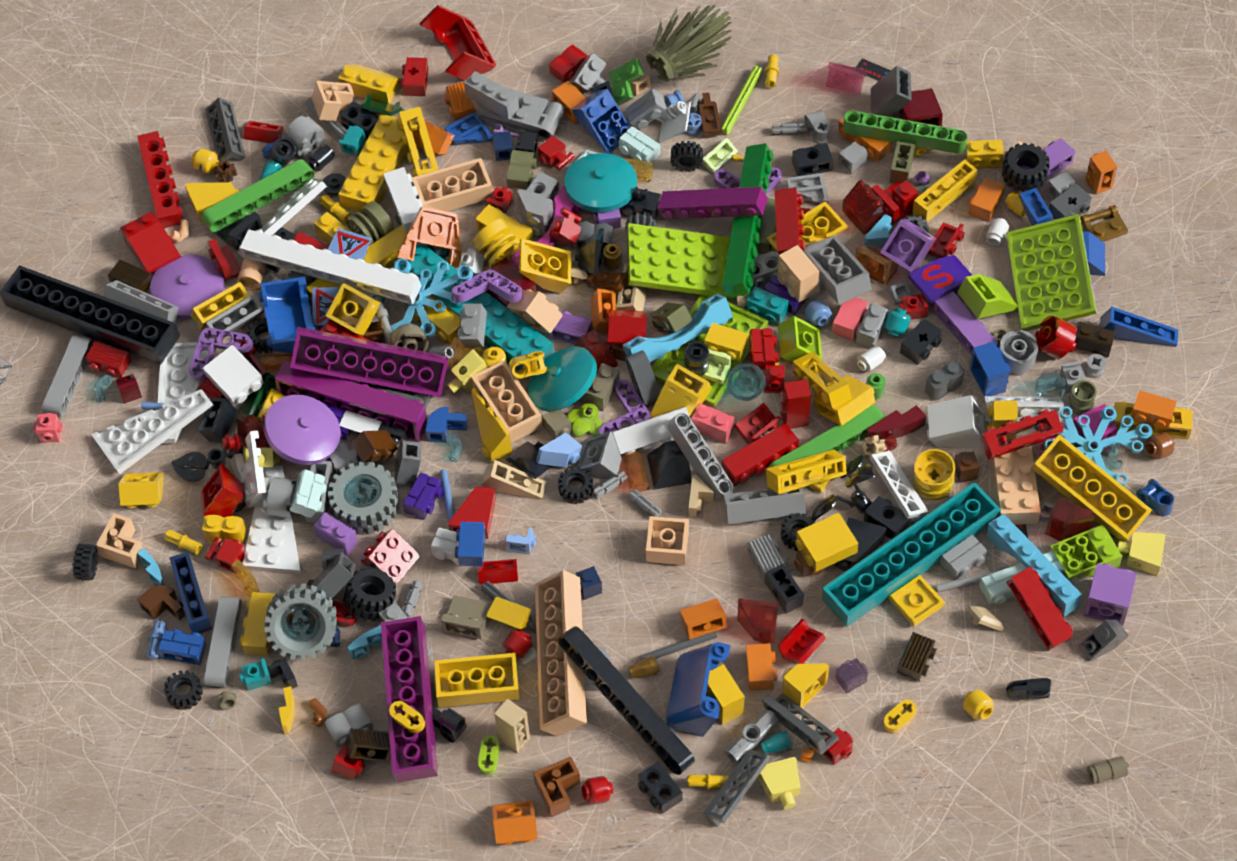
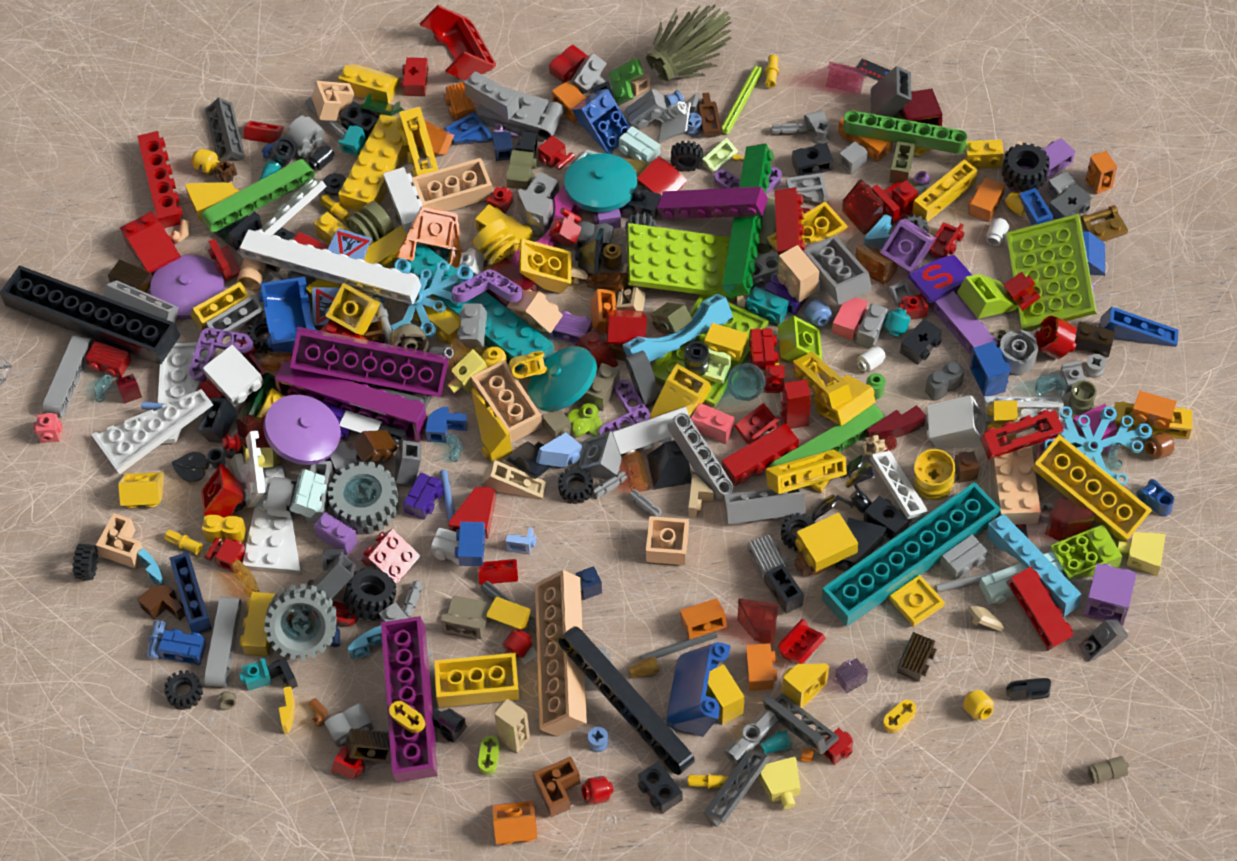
(597, 744): none -> medium blue wheel
(661, 177): none -> red slope
(1022, 290): none -> red brick

